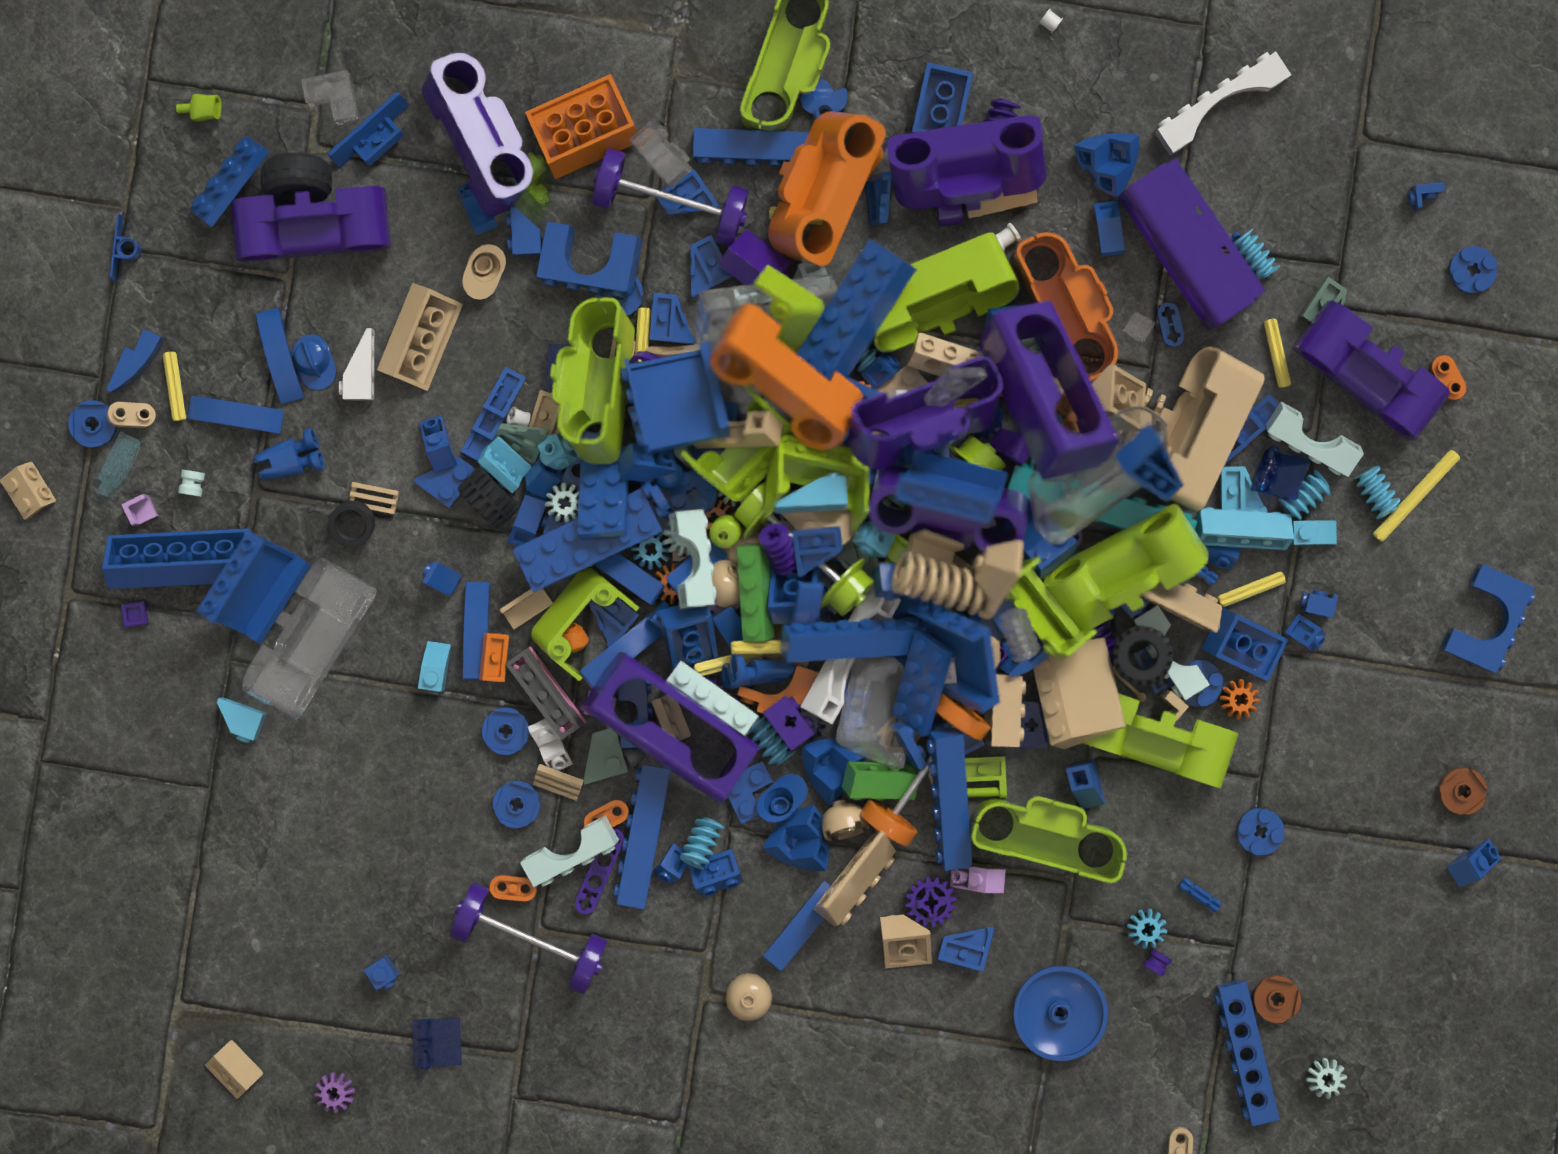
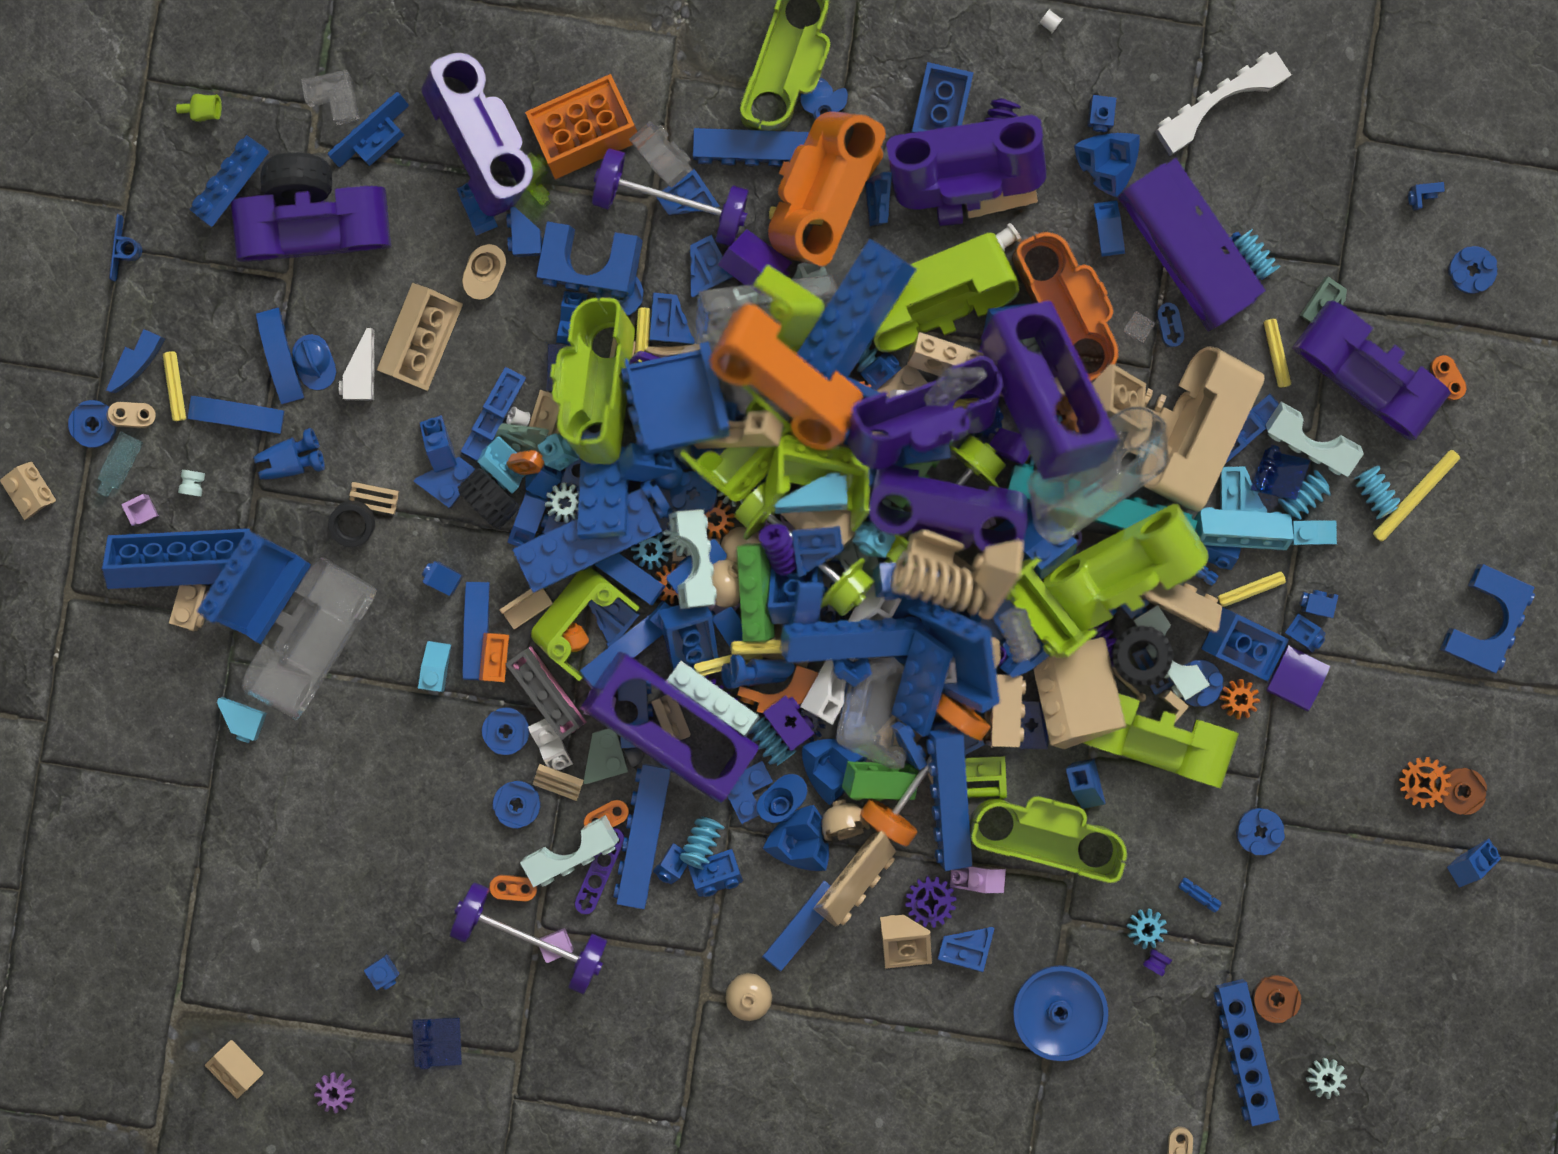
(134, 614): dark purple tile -> none
(186, 606): none -> tan bracket
(526, 462): none -> orange plate
(558, 939): none -> lavender panel
(570, 302): none -> blue slope
(725, 531): lime head -> none
(852, 671): none -> blue bracket
(952, 486): blue panel -> none
(1101, 113): none -> blue brick
(1149, 463): blue wedge -> none
(1298, 678): none -> dark purple slope
(1433, 791): none -> orange gear

